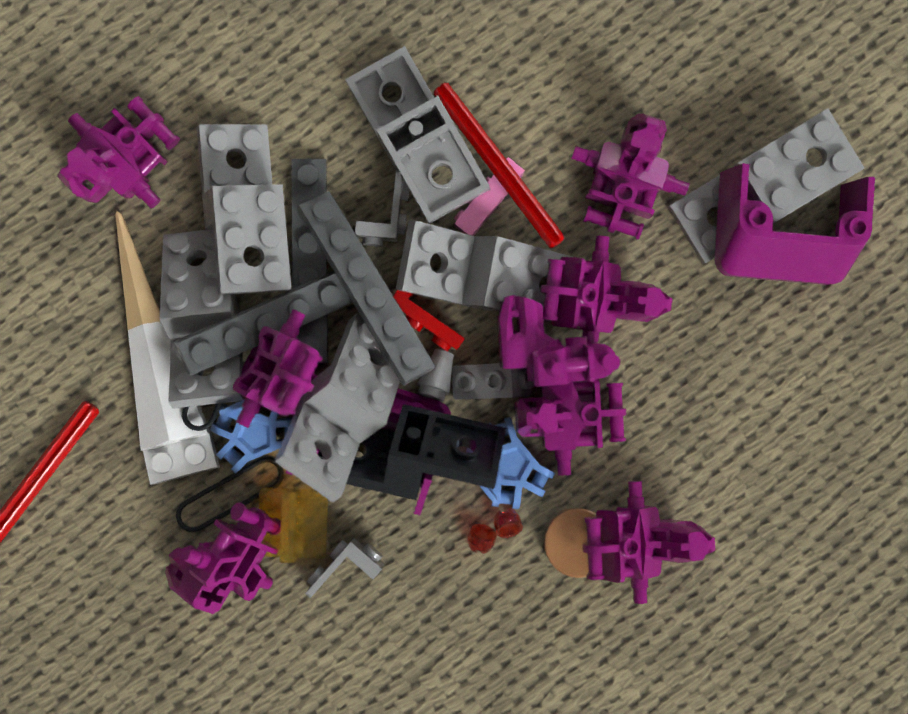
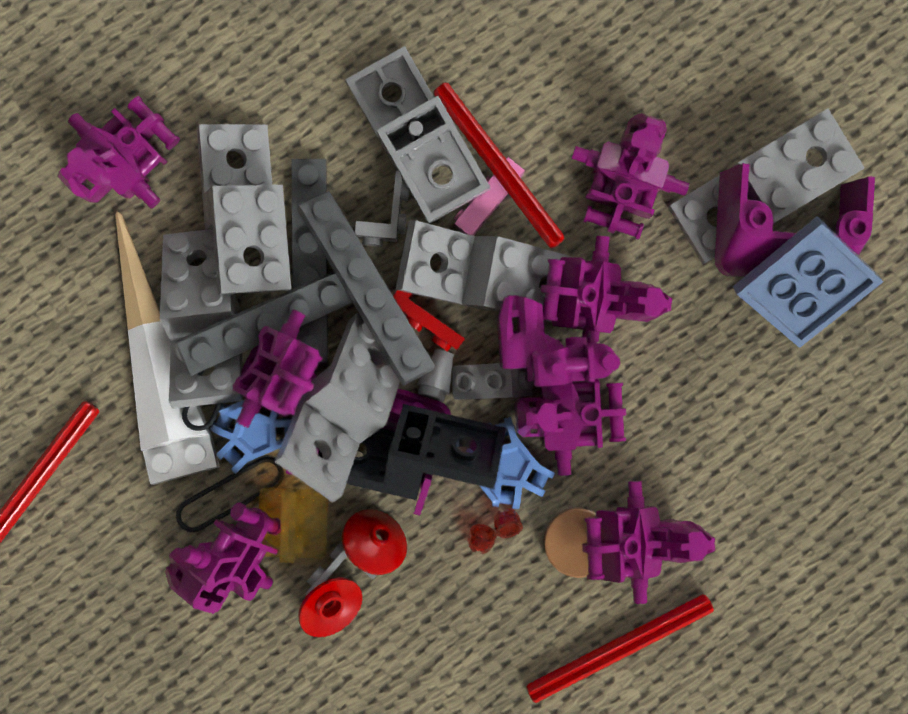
(330, 607): none -> red dish
(366, 549): none -> red dish
(619, 648): none -> red axle
(807, 282): none -> sand blue plate

